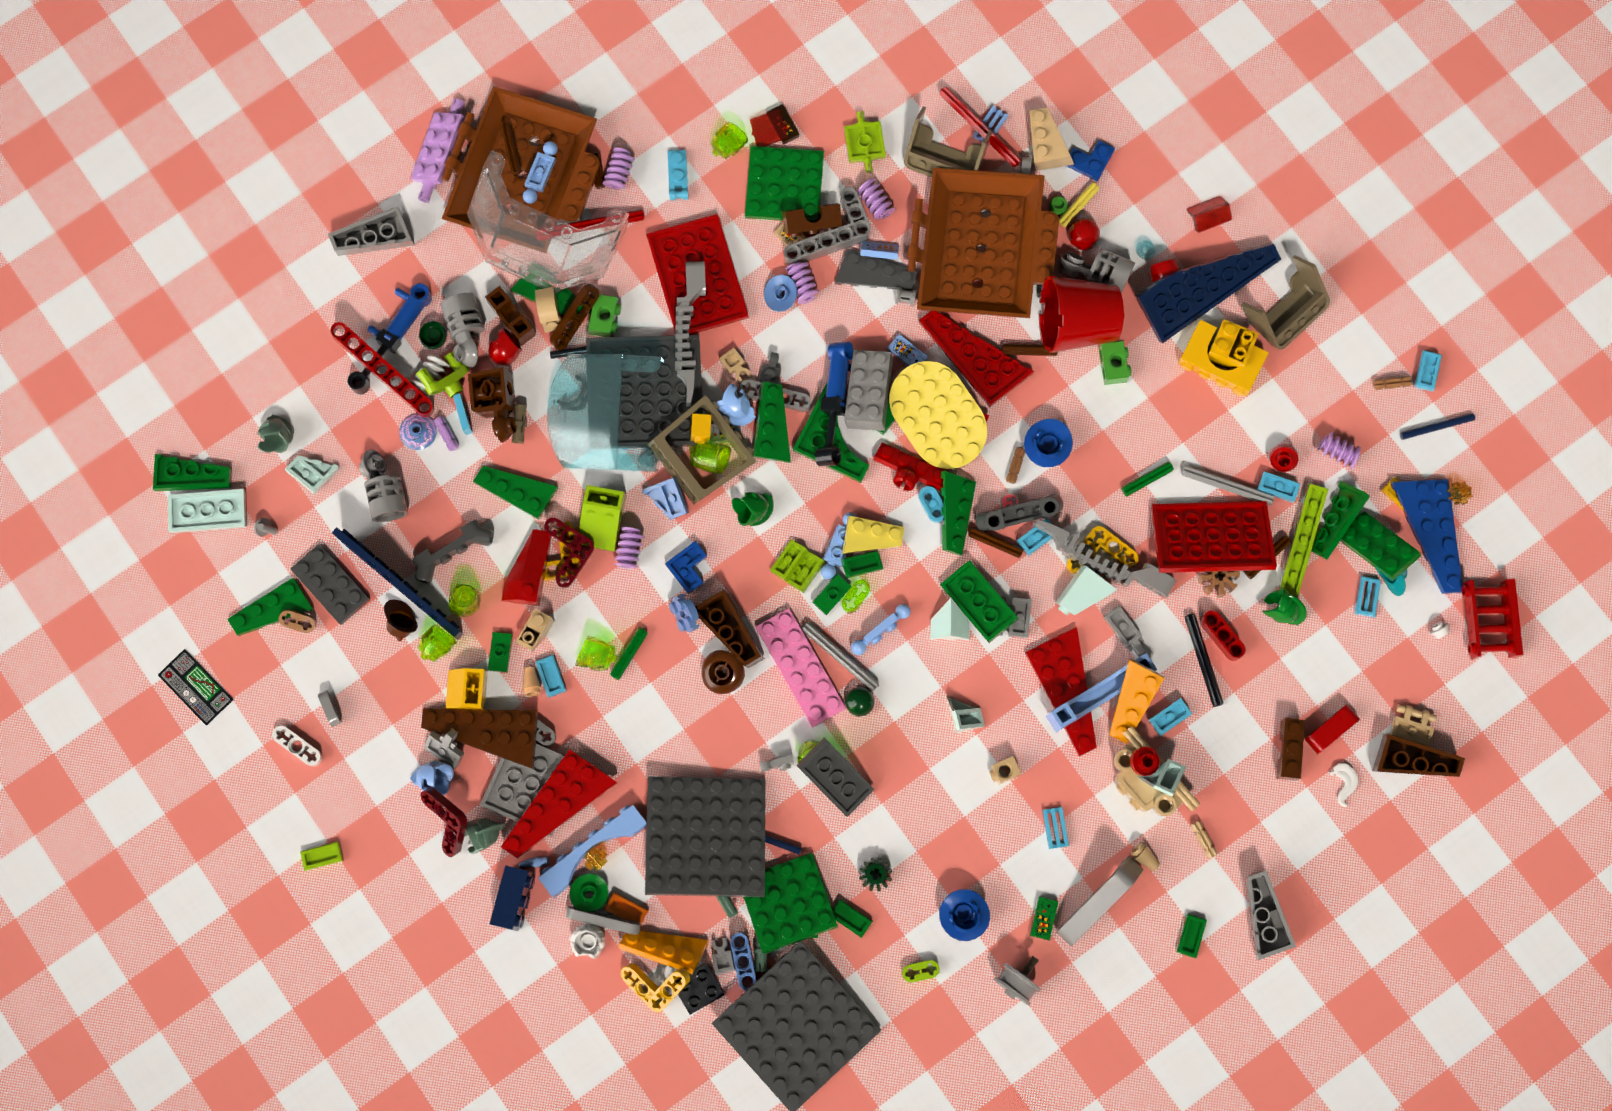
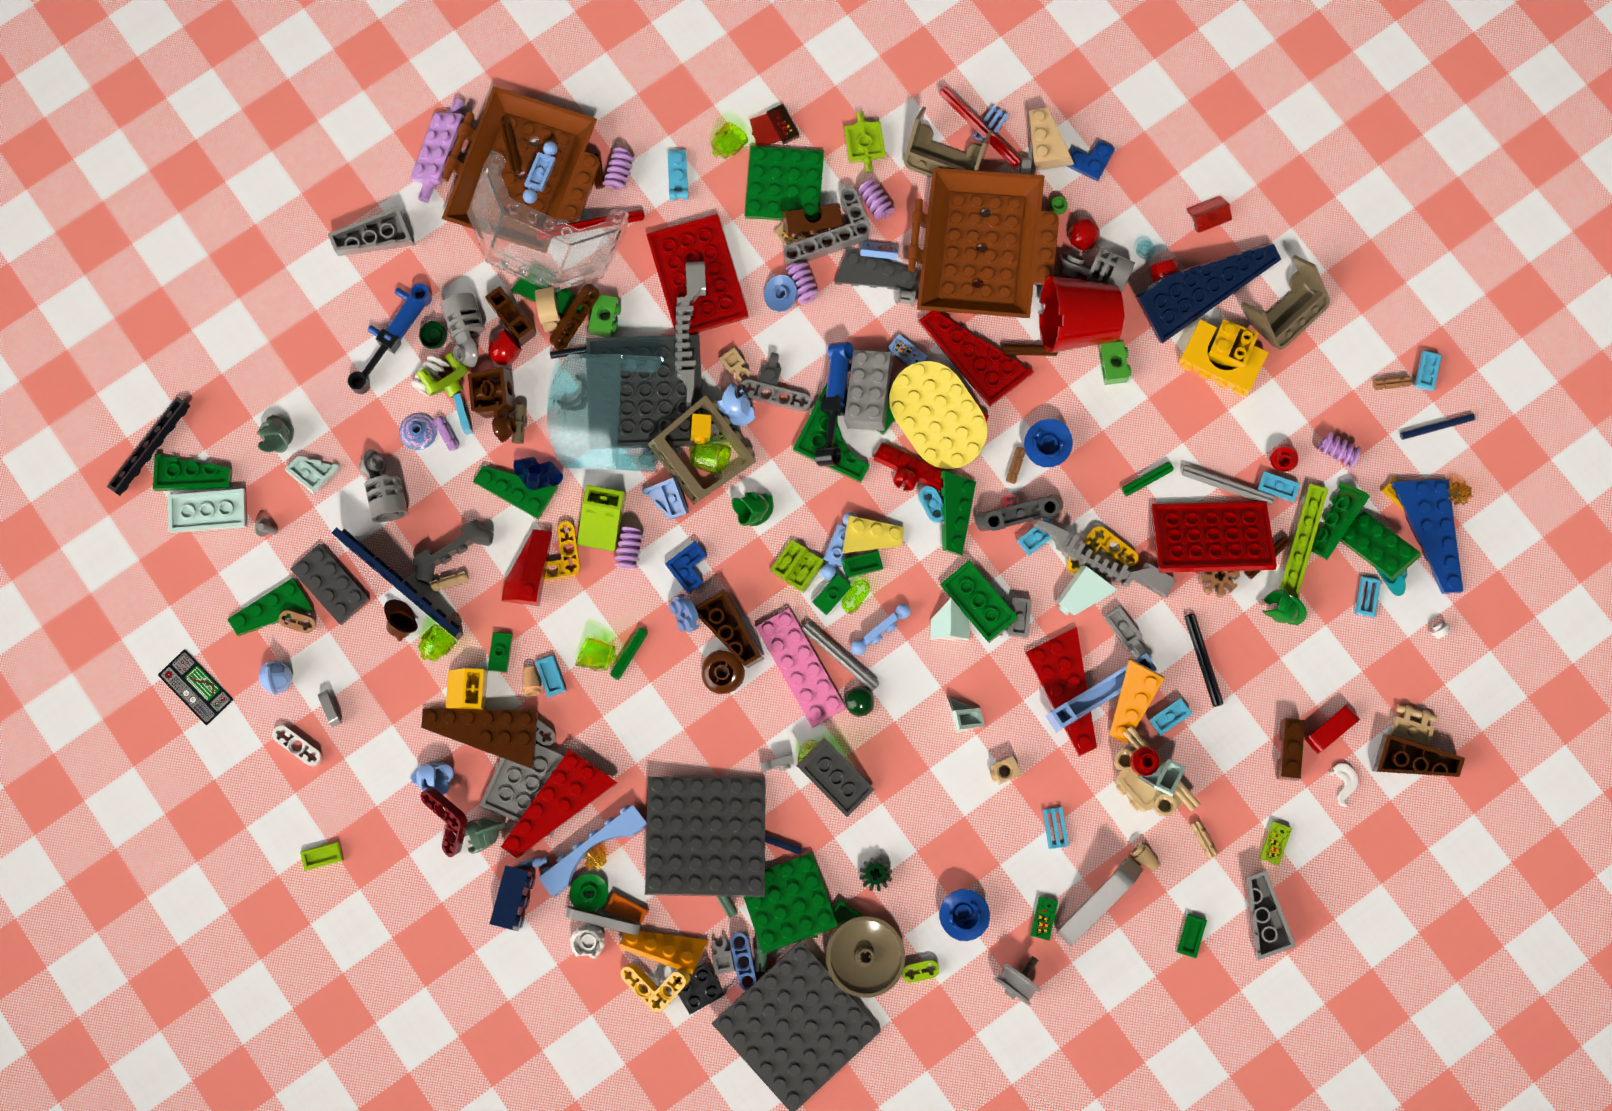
(148, 446): none -> black plate
(275, 676): none -> light blue helmet
(378, 361): red beam -> none
(445, 747): light grey hinge -> none
(449, 581): none -> tan axle
(464, 600): clear neon green helmet -> none
(535, 630): tan slope -> none
(537, 475): none -> clear blue piece
(575, 545): dark red beam -> none
(771, 428): green wing -> none
(865, 957): none -> dark tan dish
(996, 542): reddish brown axle -> none
(1079, 203): light yellow axle -> none
(1223, 645): red beam -> none
(1275, 843): none -> lime tile
(1508, 609): red fence -> none

